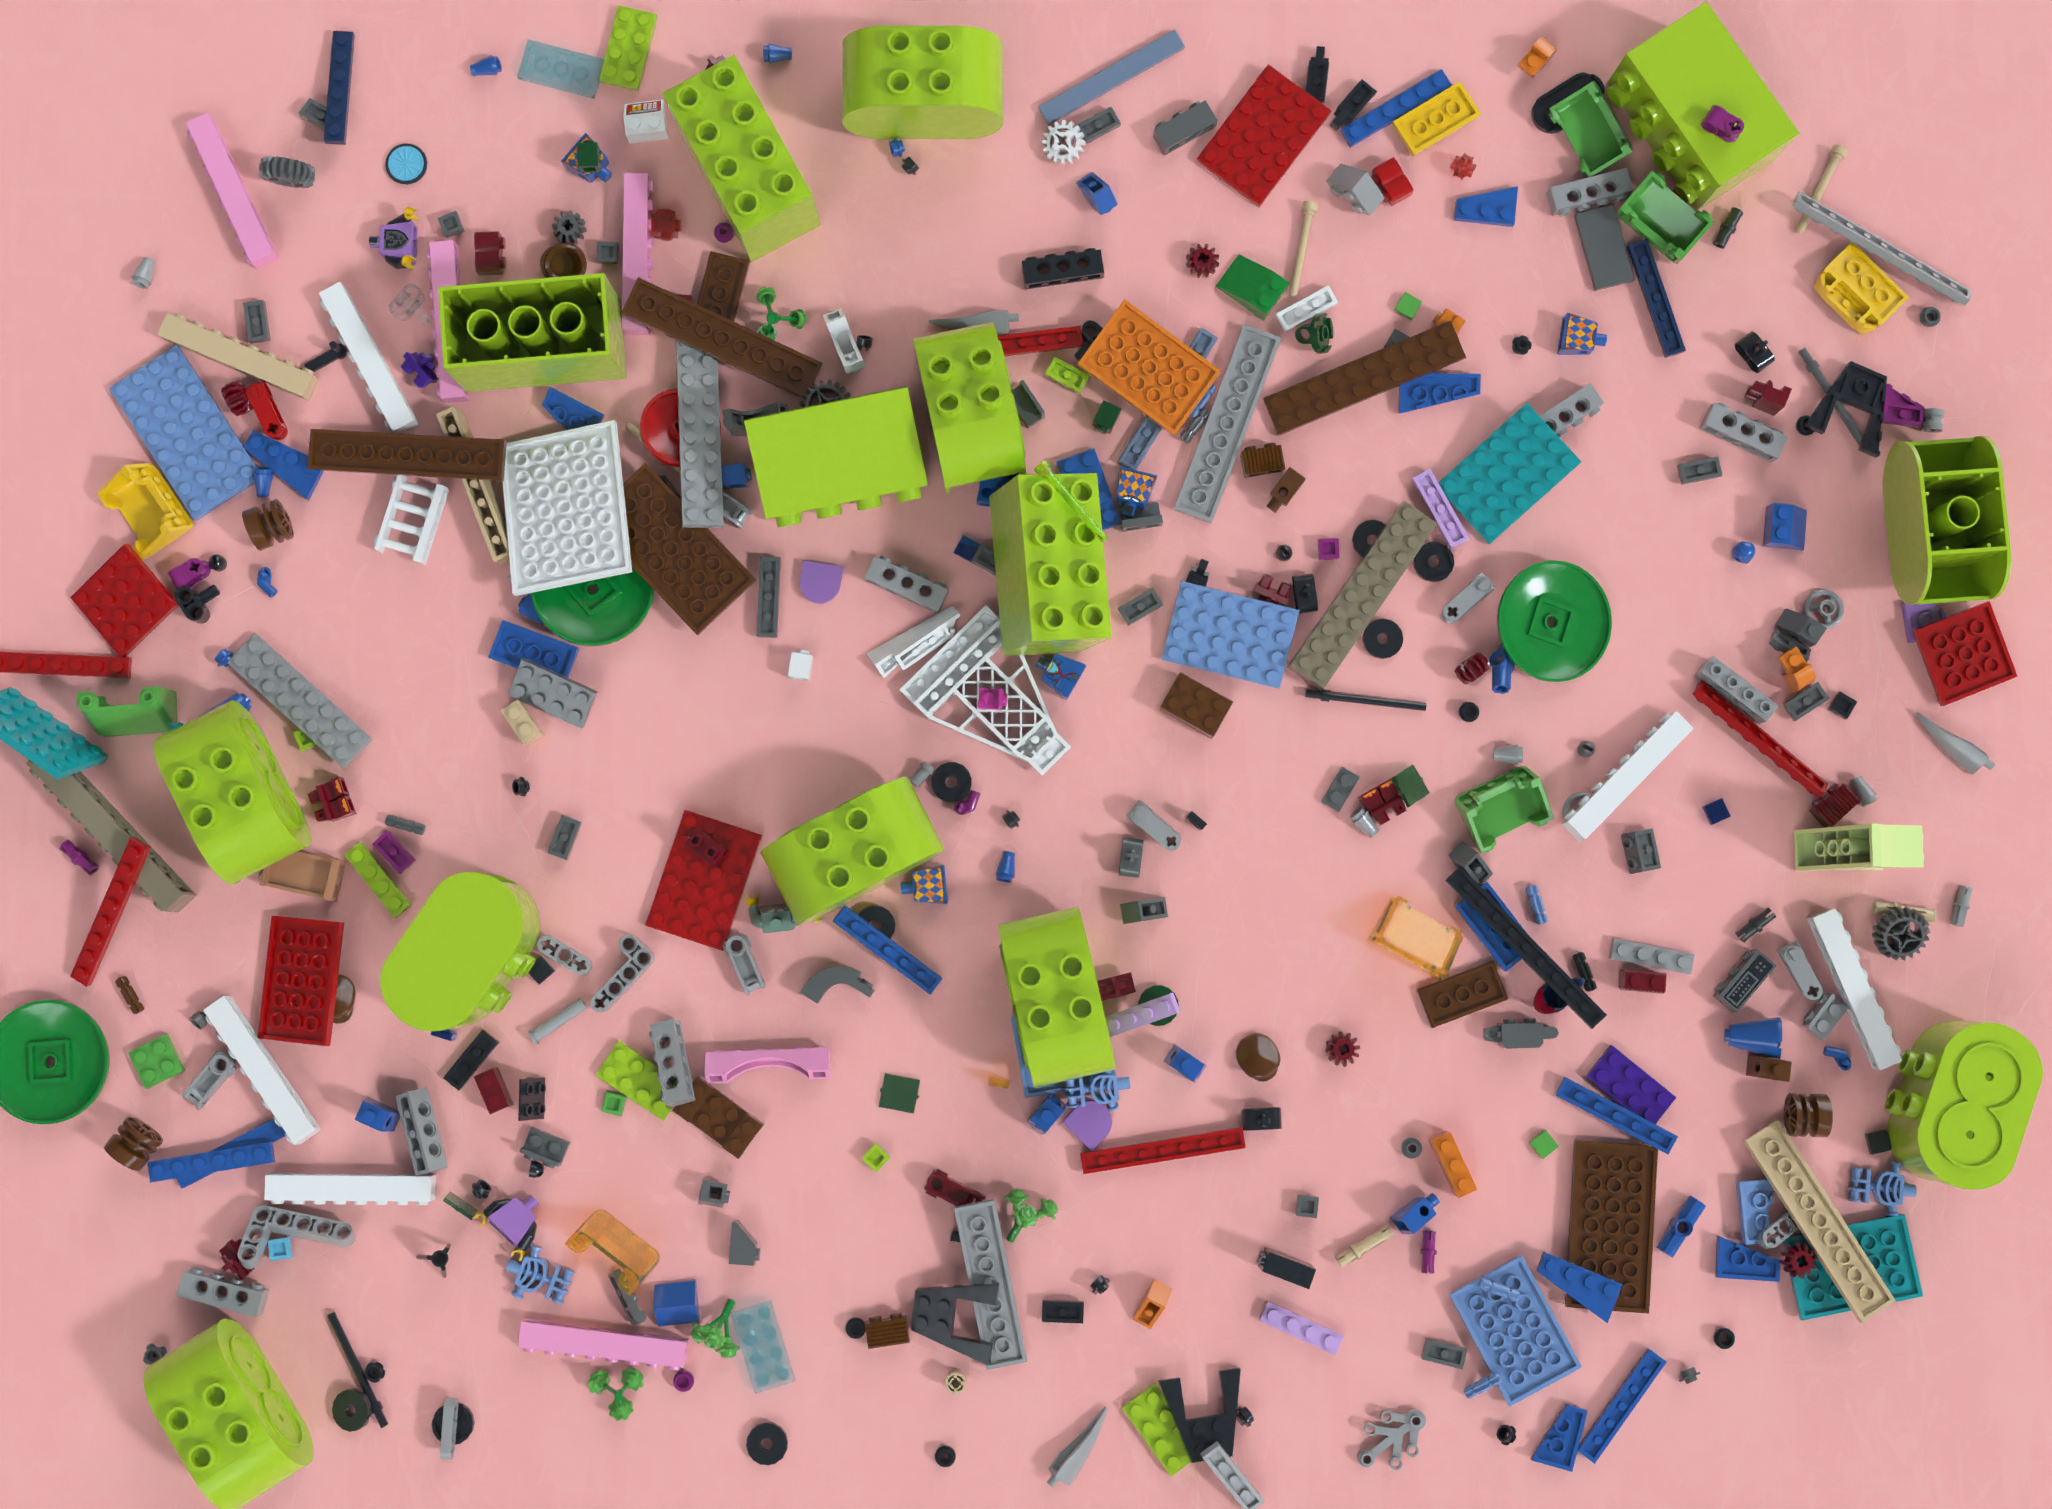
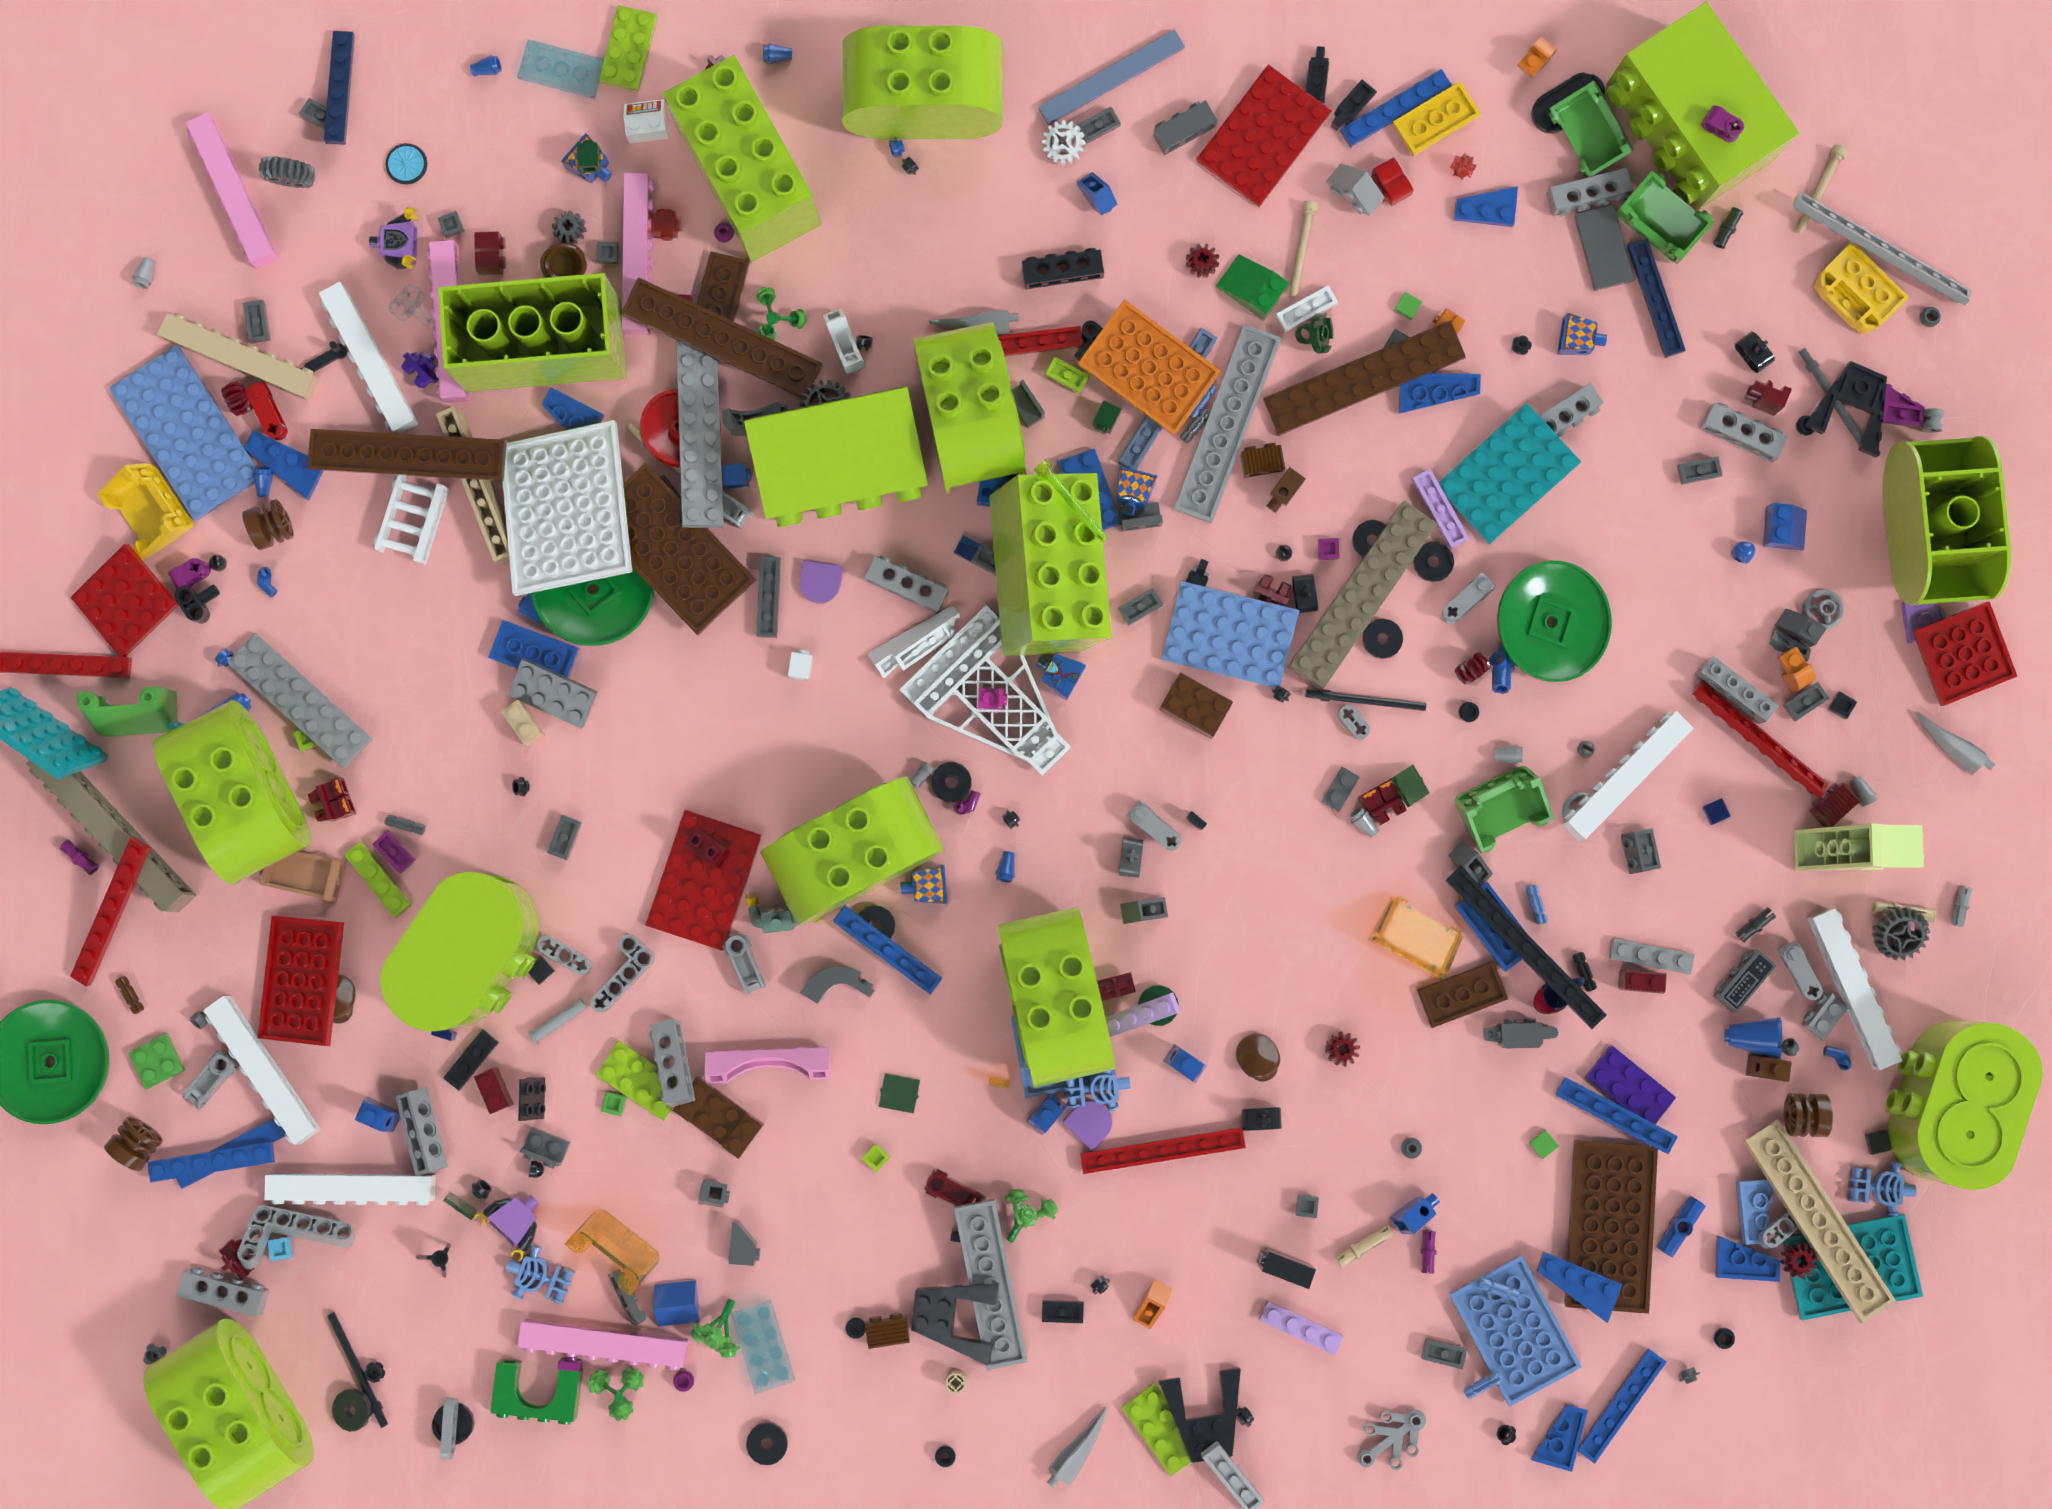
(509, 1401): none -> green arch
(570, 1364): none -> magenta plate
(1281, 694): none -> black plate
(1358, 719): none -> light grey beam
(1452, 1164): orange brick -> none
(1794, 1047): none -> dark grey hinge

